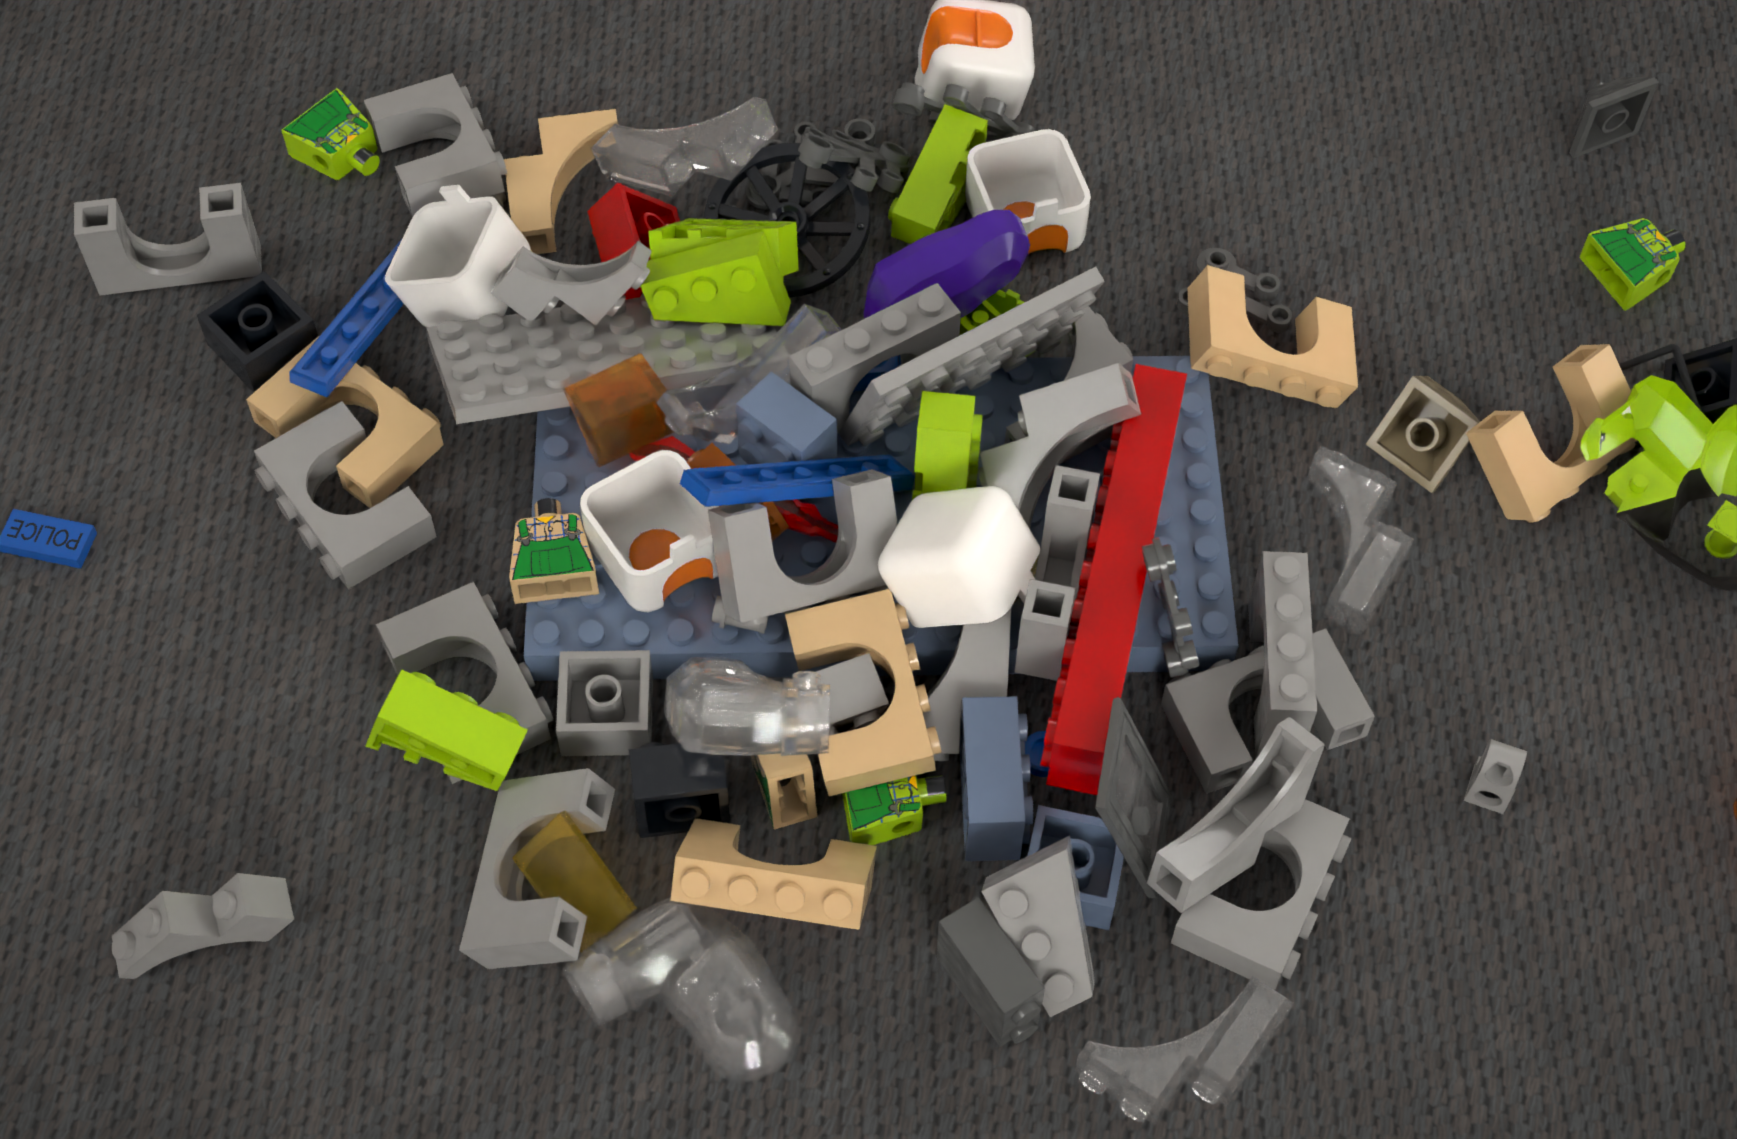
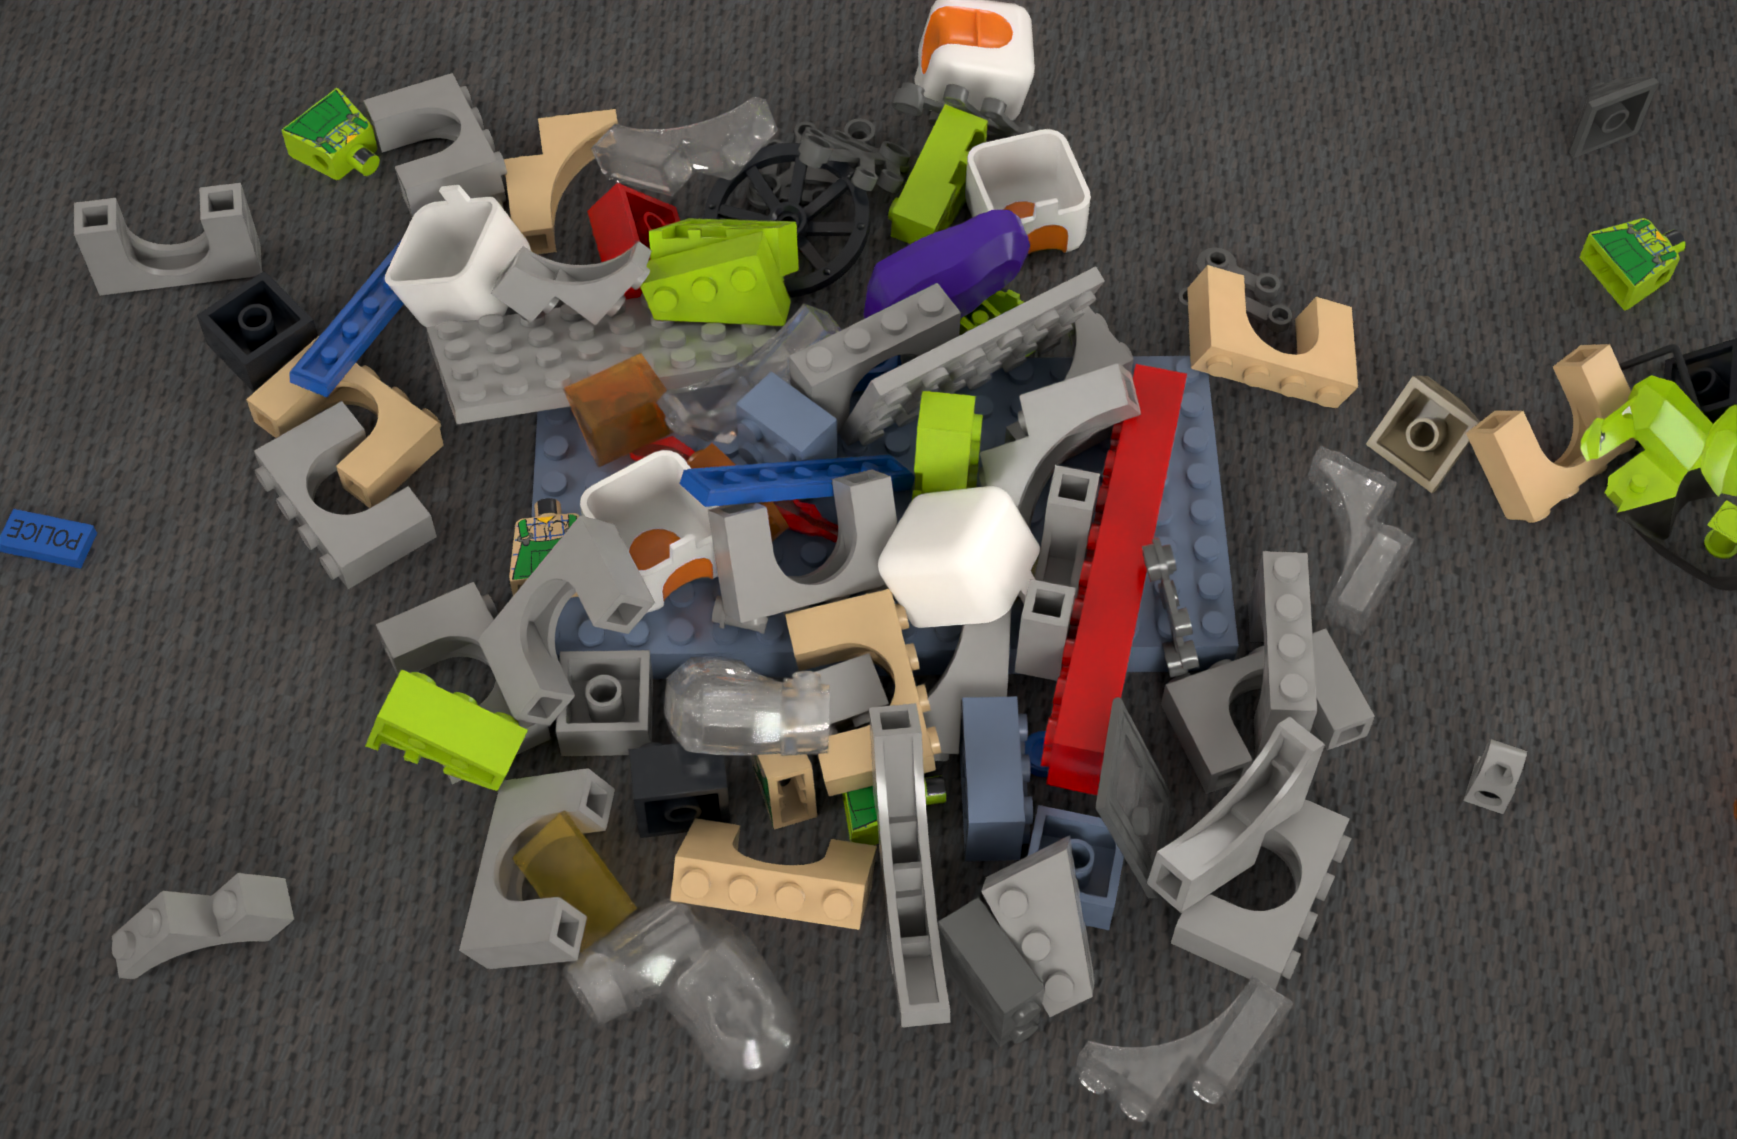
(522, 636): none -> light grey arch
(907, 865): none -> light grey arch

